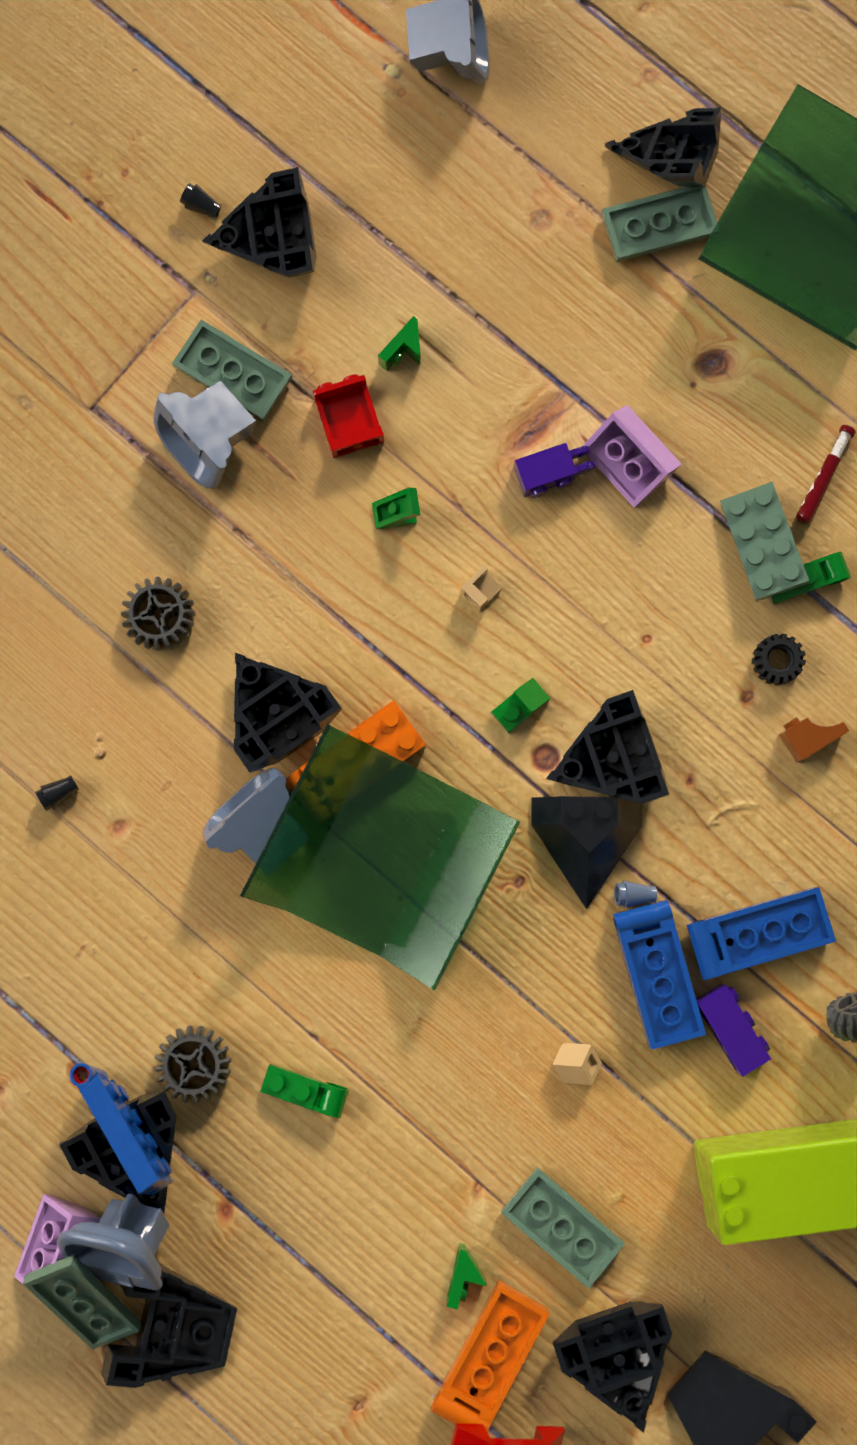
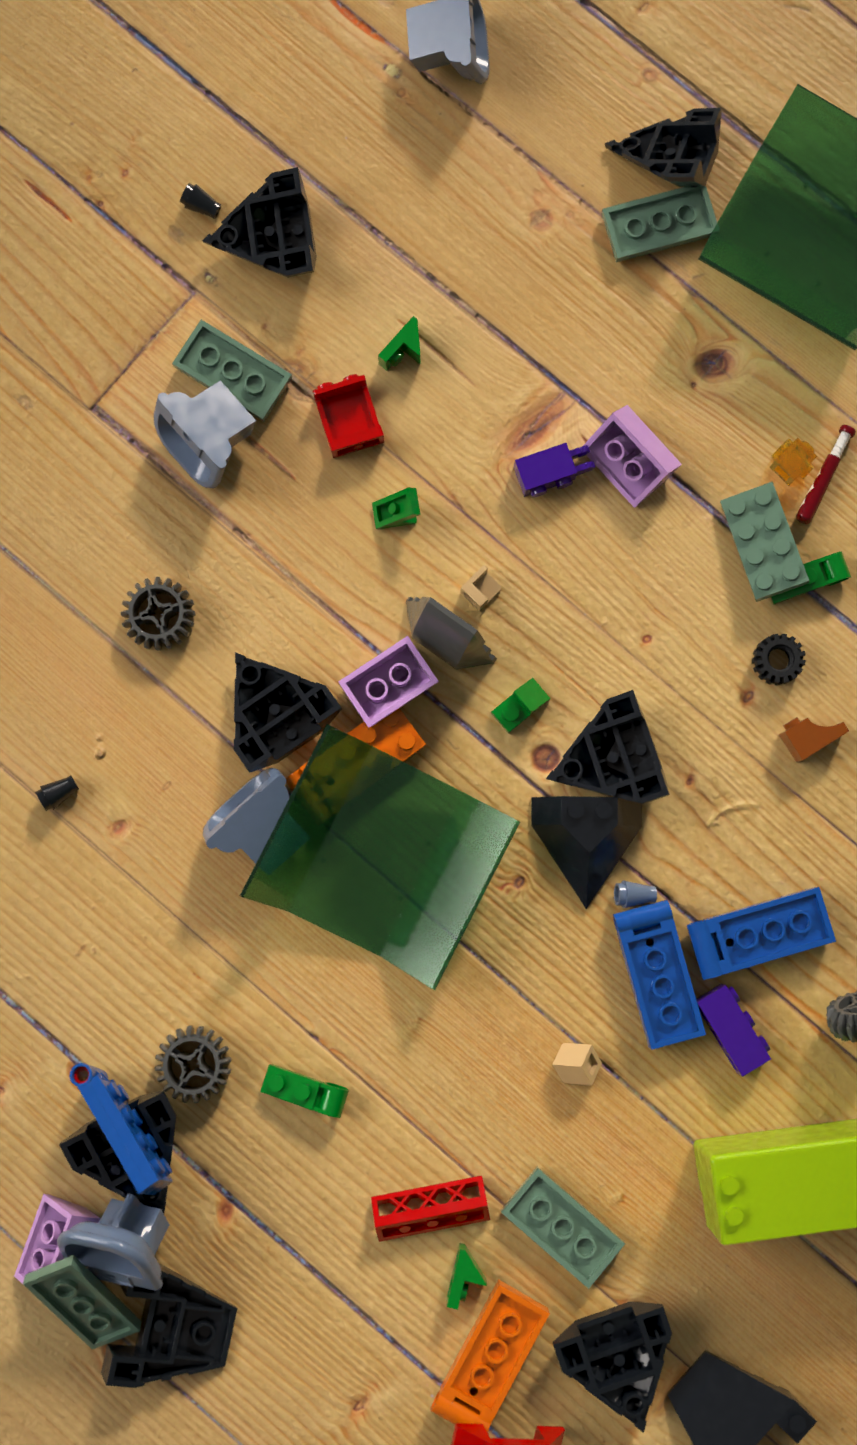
(388, 682): none -> lavender slope
(428, 1217): none -> red fence
(446, 634): none -> dark grey wedge
(793, 460): none -> clear yellow brick

